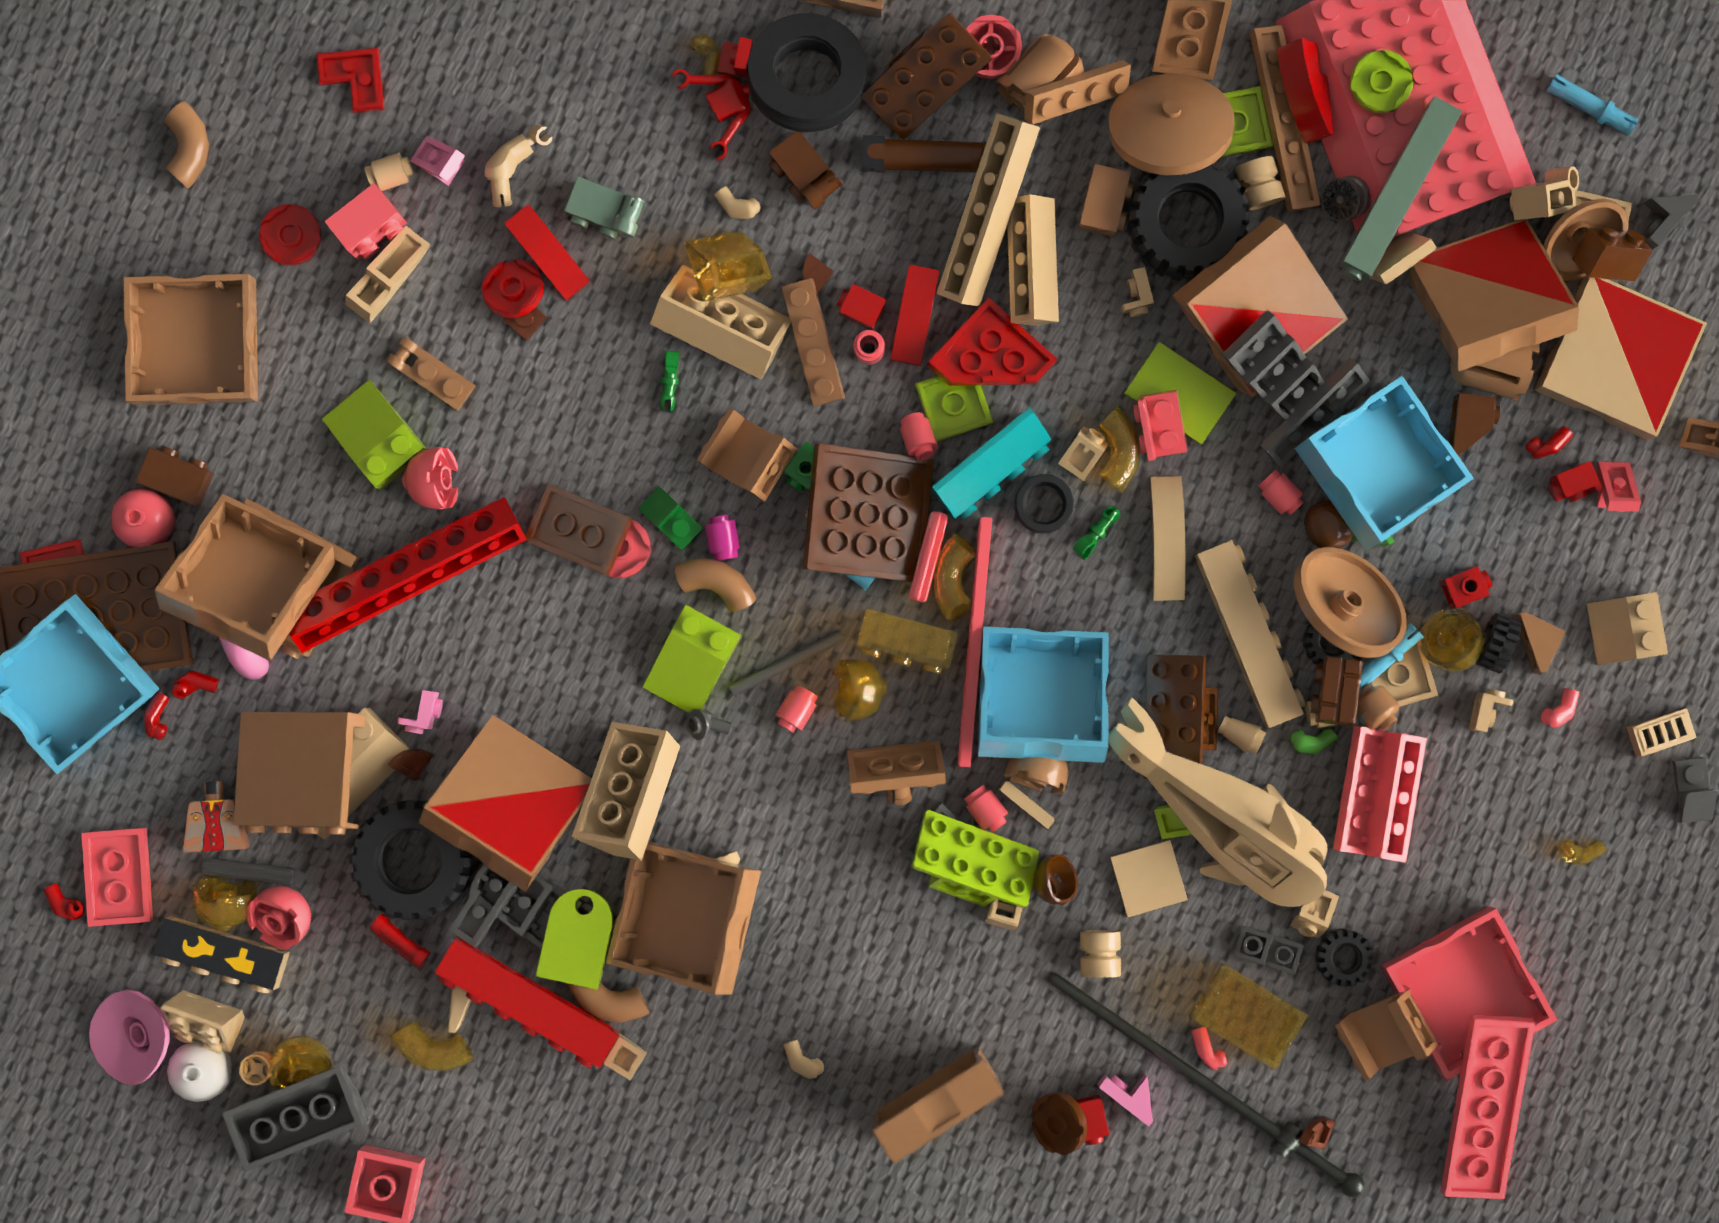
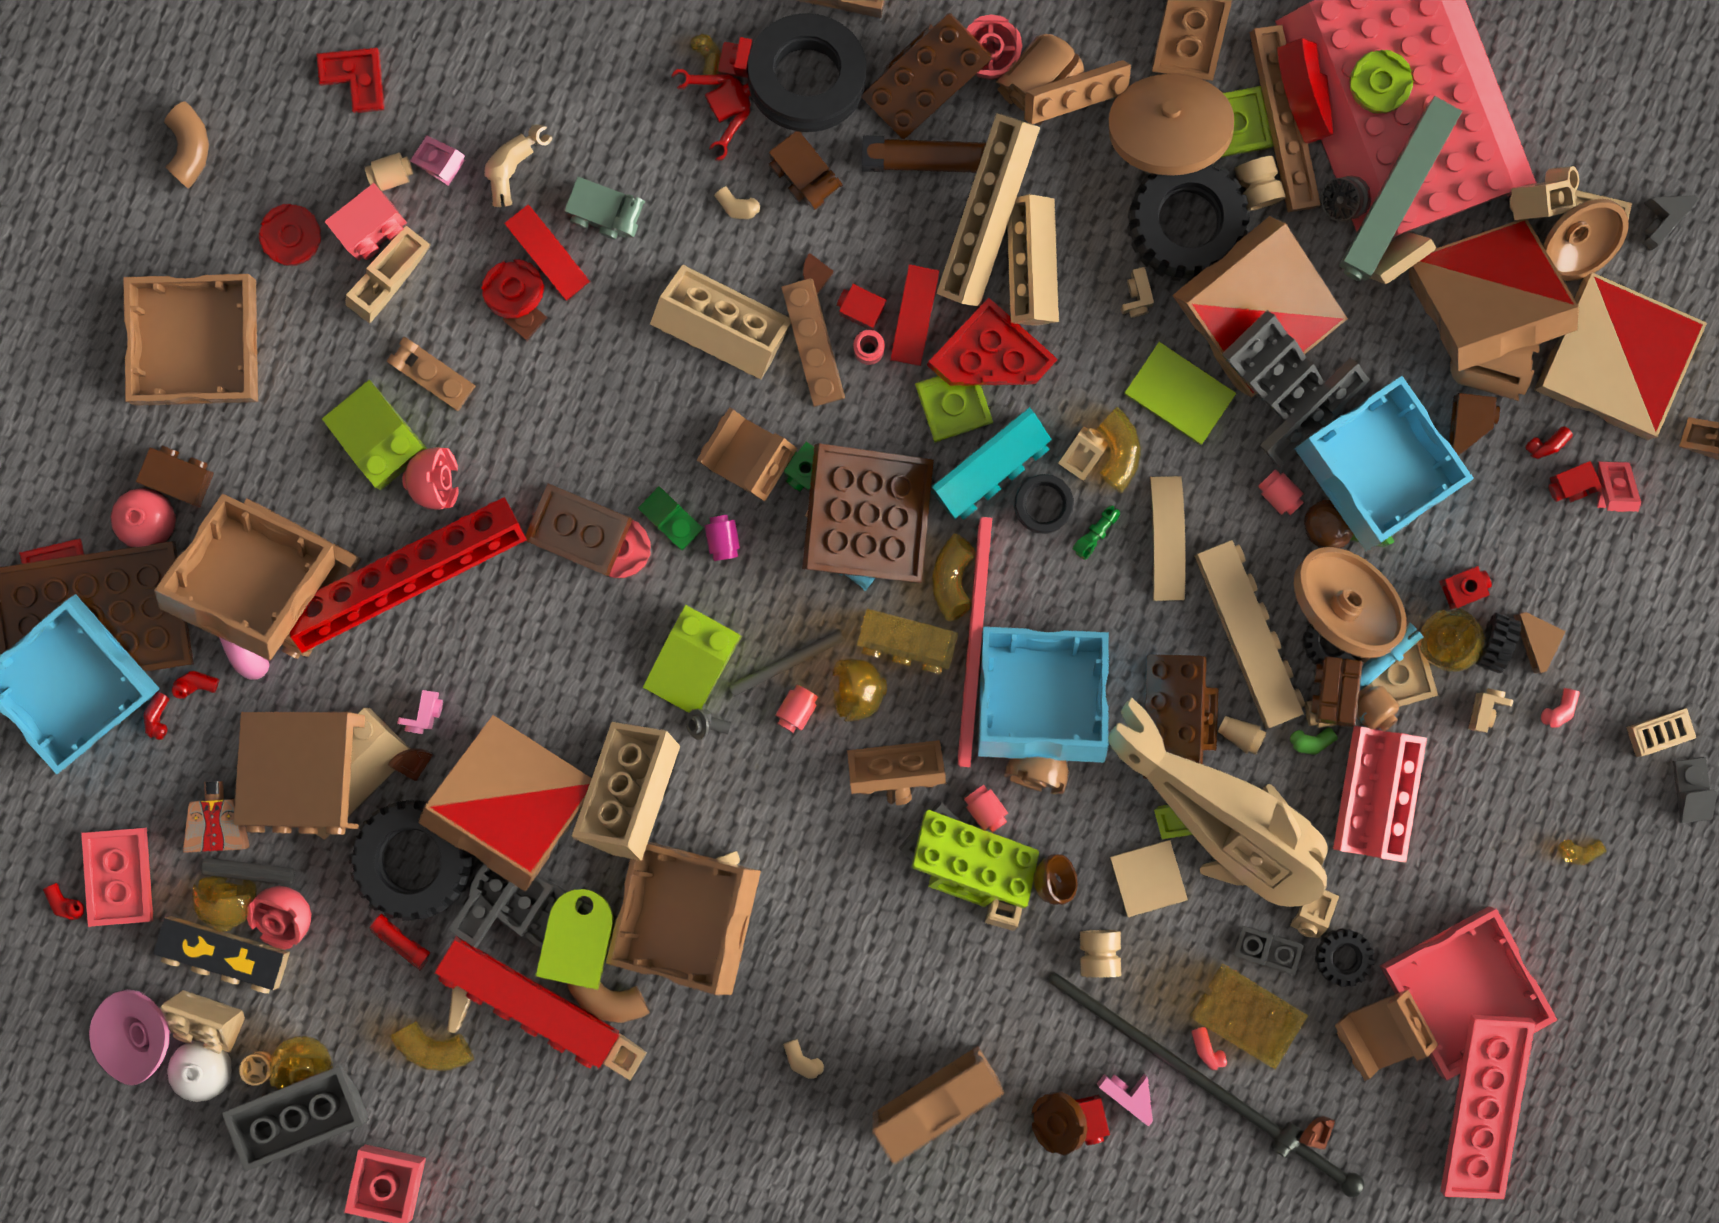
(669, 379): green piece -> none
(716, 577): medium nougat cylinder -> none
(727, 265): clear yellow slope -> none
(918, 436): coral brick -> none
(928, 556): coral axle -> none
(1026, 804): tan tile -> none
(1105, 200): medium nougat brick -> none
(1160, 424): coral bracket -> none
(1603, 111): medium azure pin -> none
(1612, 254): reddish brown brick -> none
(1627, 628): tan slope -> none

